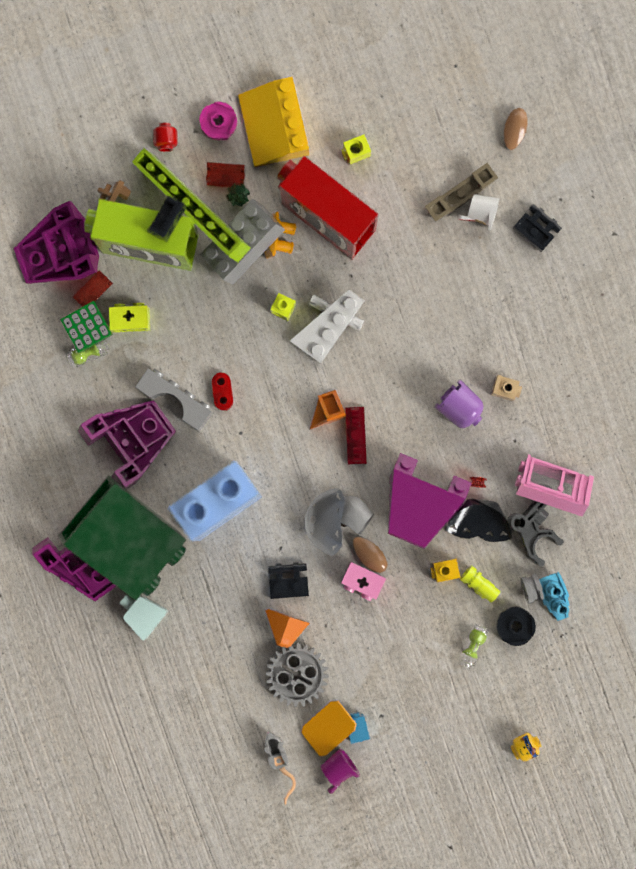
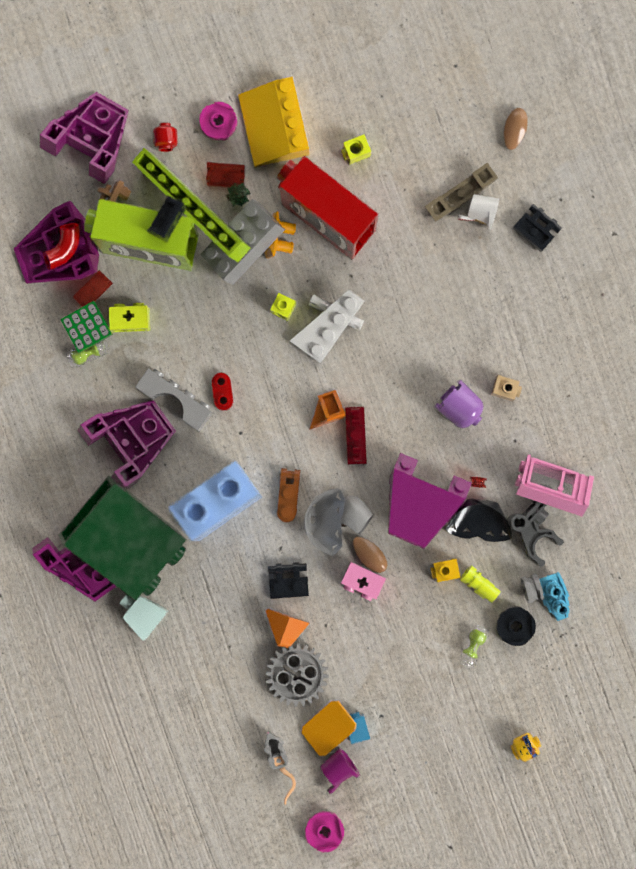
(65, 248): none -> red cylinder
(91, 128): none -> magenta wedge
(288, 495): none -> dark orange plate
(317, 840): none -> dark pink plate

